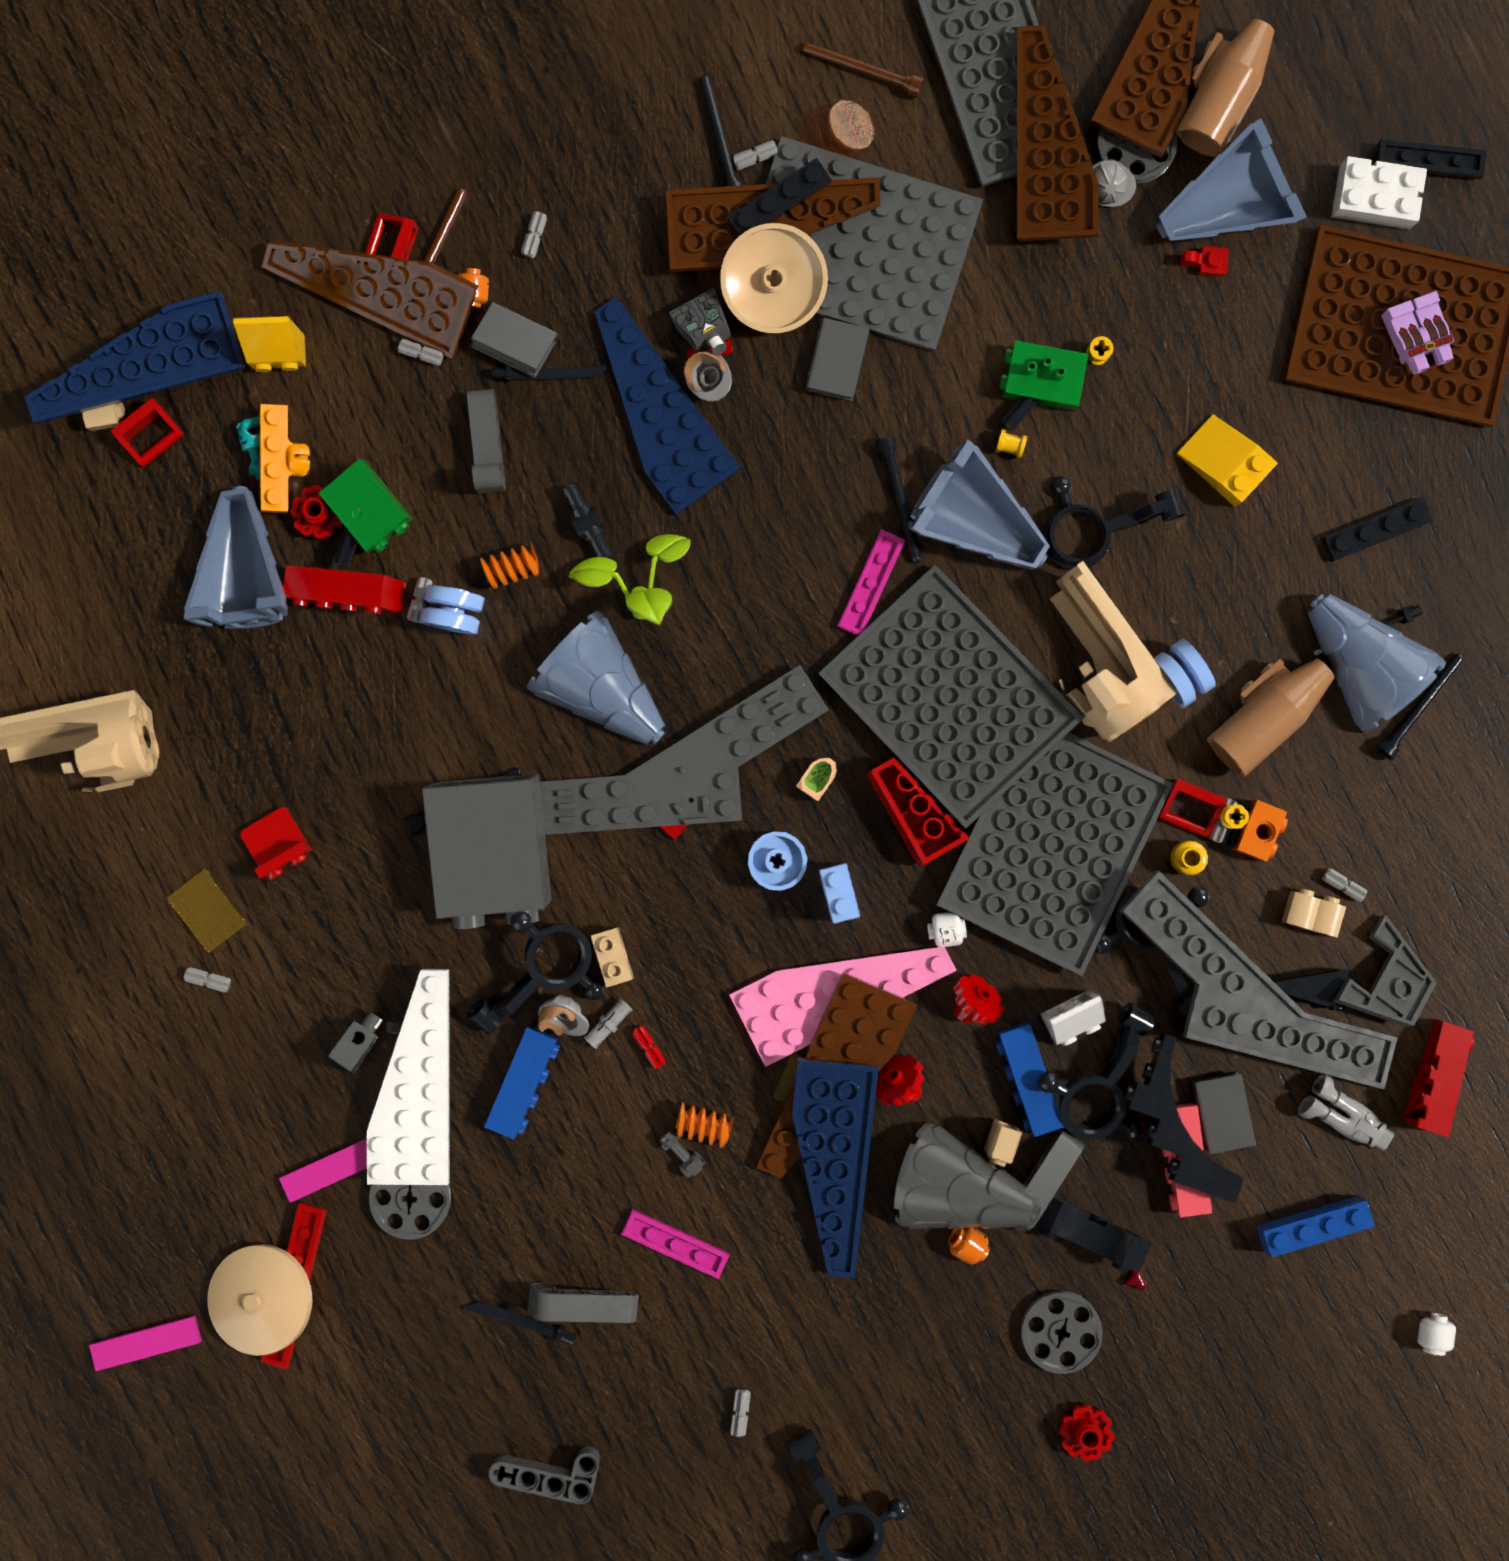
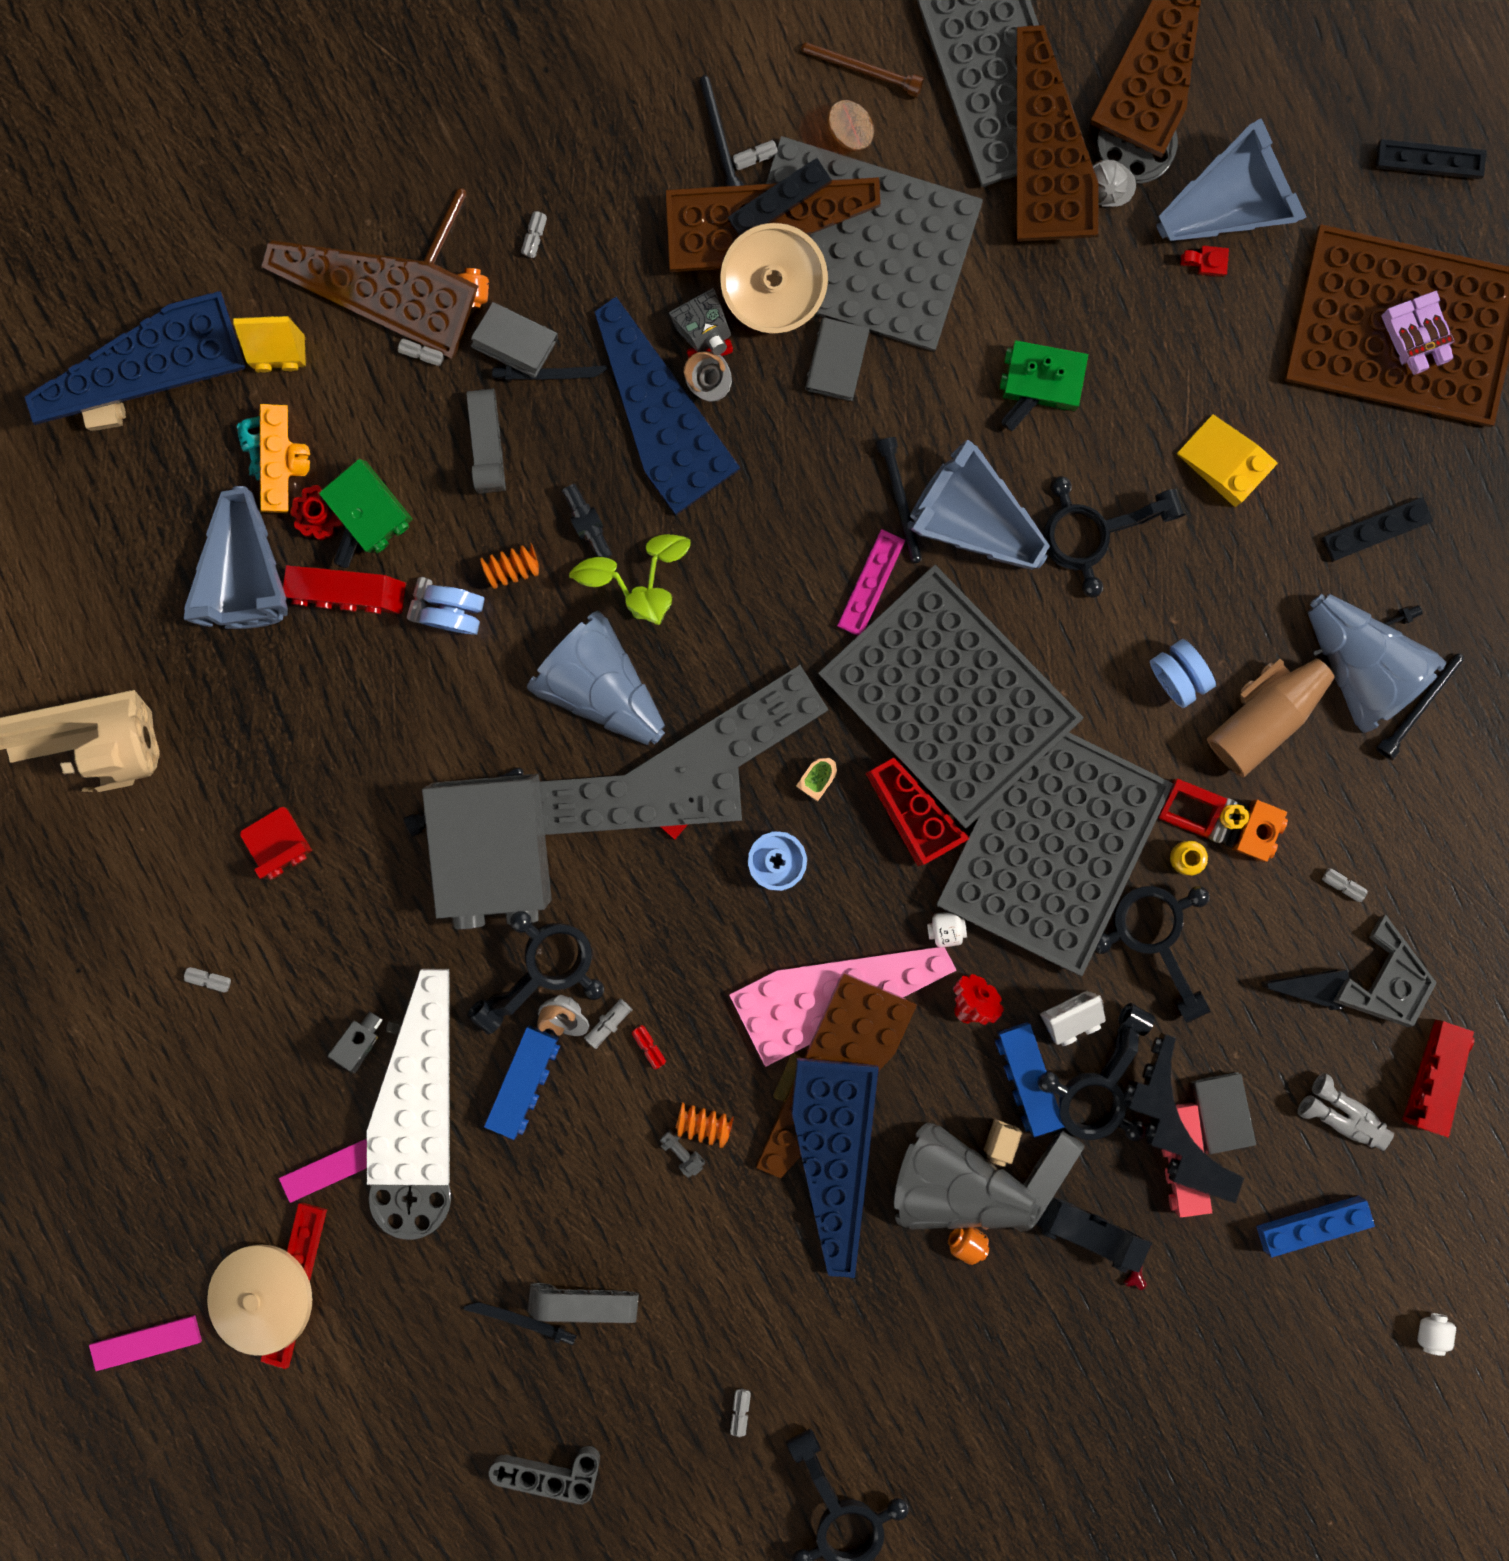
(138, 421): red tile -> none
(206, 911): clear yellow piece -> none
(405, 238): red tile -> none
(612, 957): tan brick -> none
(675, 1244): dark pink tile -> none
(839, 893): light blue brick -> none
(900, 1081): red plant -> none
(1011, 444): yellow bush -> none
(1068, 1342): dark grey wedge -> none
(1082, 1421): red plant -> none
(1105, 346): yellow bush -> none
(1128, 677): tan piece -> none
(1225, 88): medium nougat piece -> none
(1241, 1005): dark grey piece -> none
(1313, 913): tan brick -> none
(1379, 193): white piece -> none

